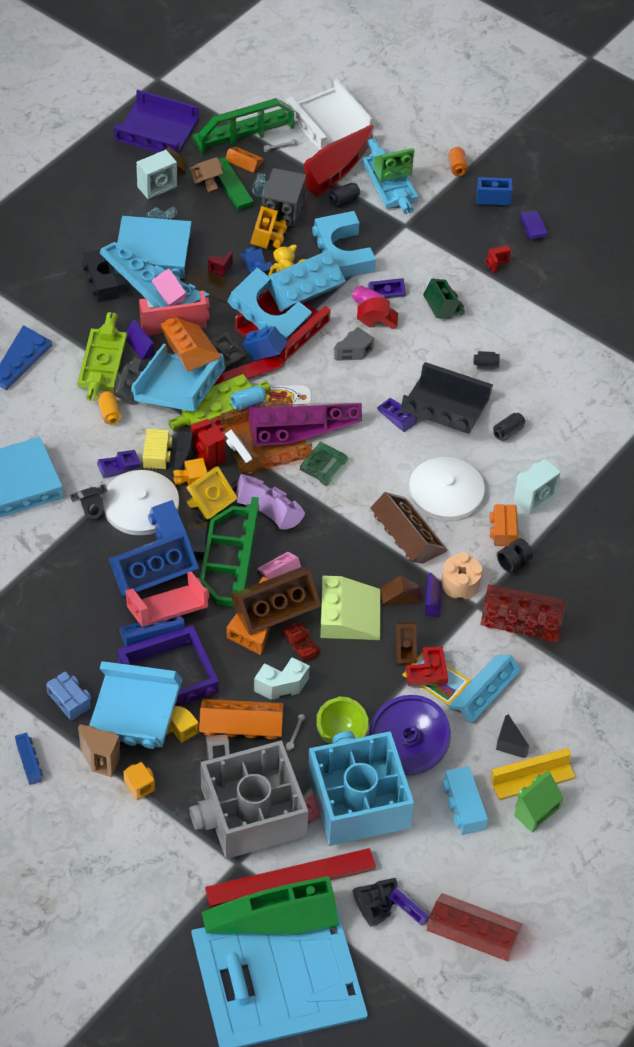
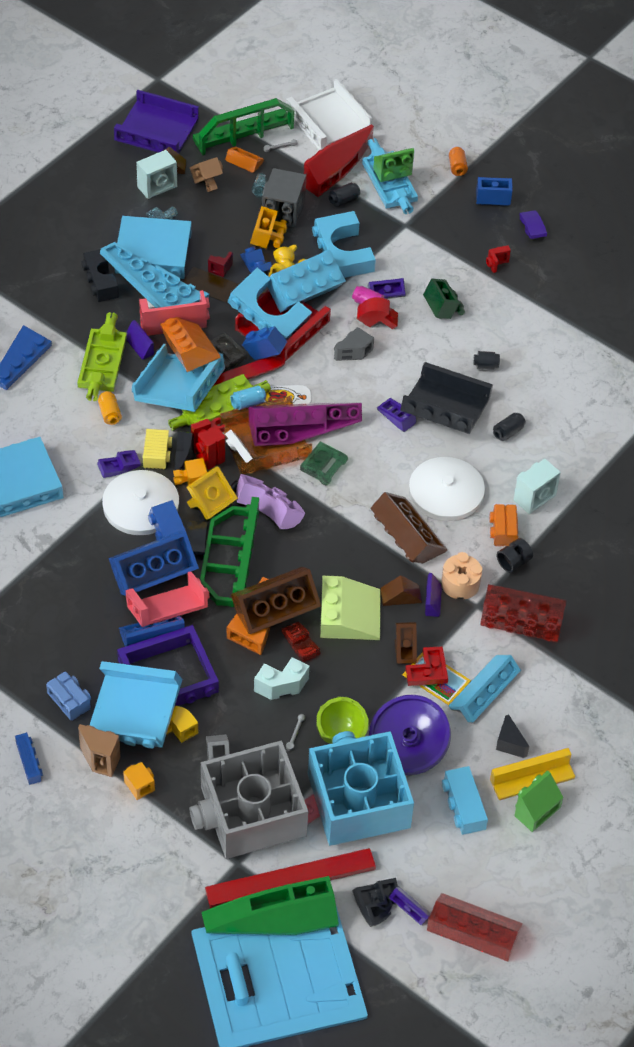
(89, 497): black tile -> none
(128, 377): dark grey hinge -> none
(169, 288): bright pink slope -> none
(234, 187): green tile -> none
(241, 718): orange slope -> none
(279, 565): bright pink slope -> none

